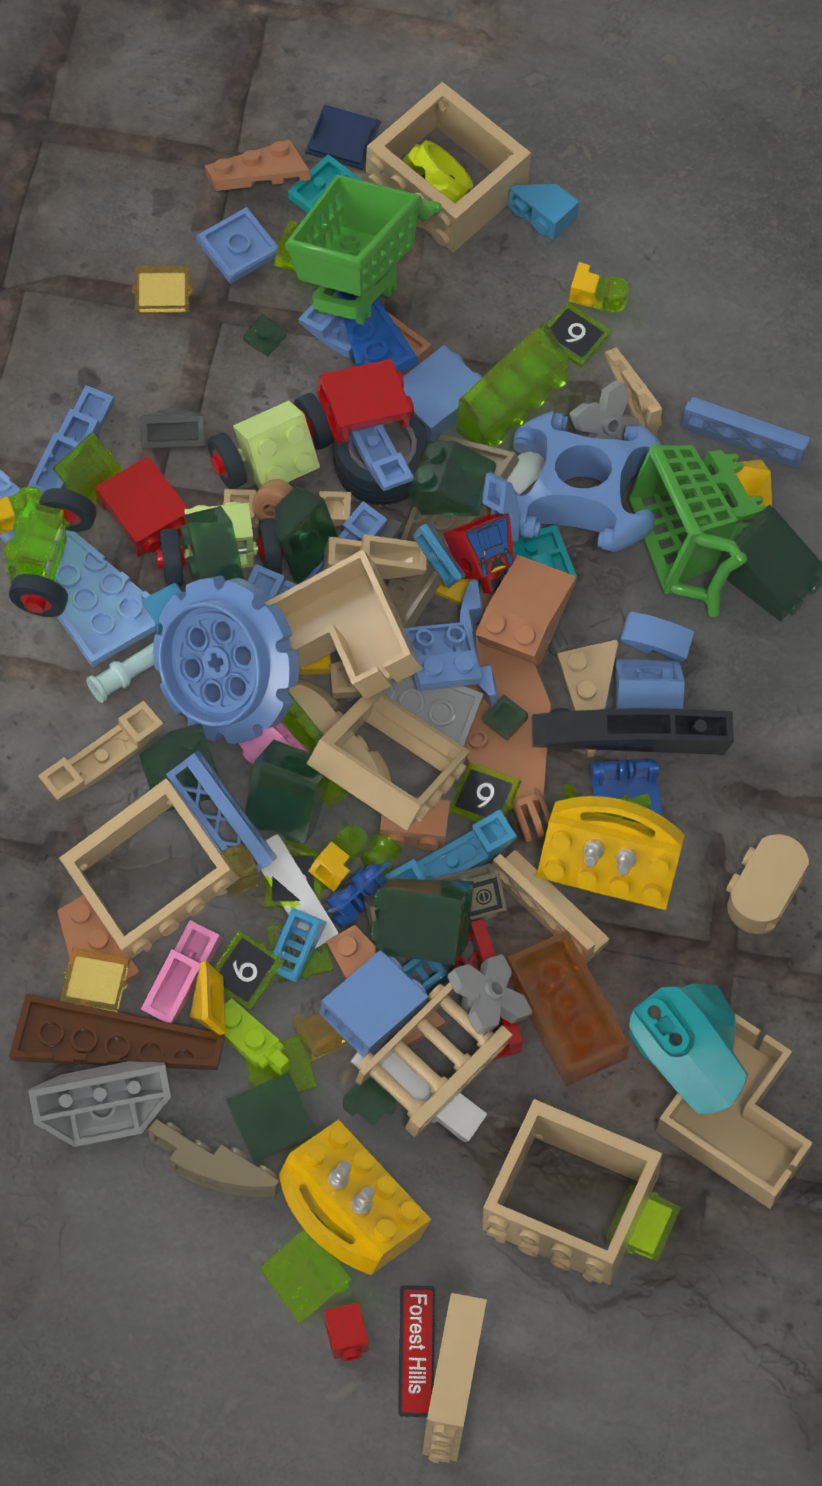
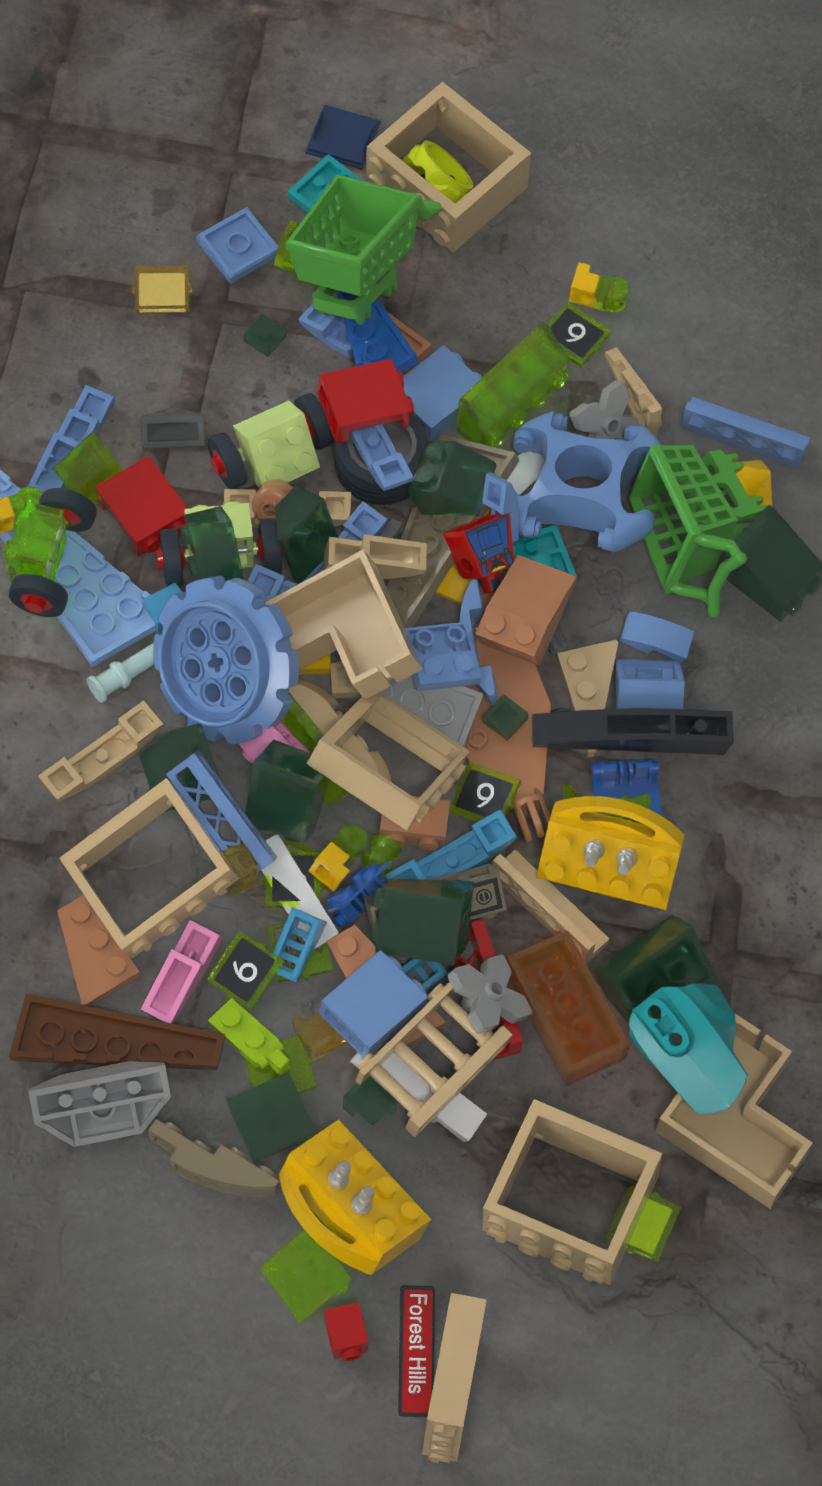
(95, 979): clear yellow piece -> none
(209, 999): yellow slope -> none
(266, 163): nougat wing -> none
(439, 555): dark azure slope -> none
(544, 206): dark azure slope -> none
(660, 958): none -> clear green slope
(766, 883): tan brick -> none

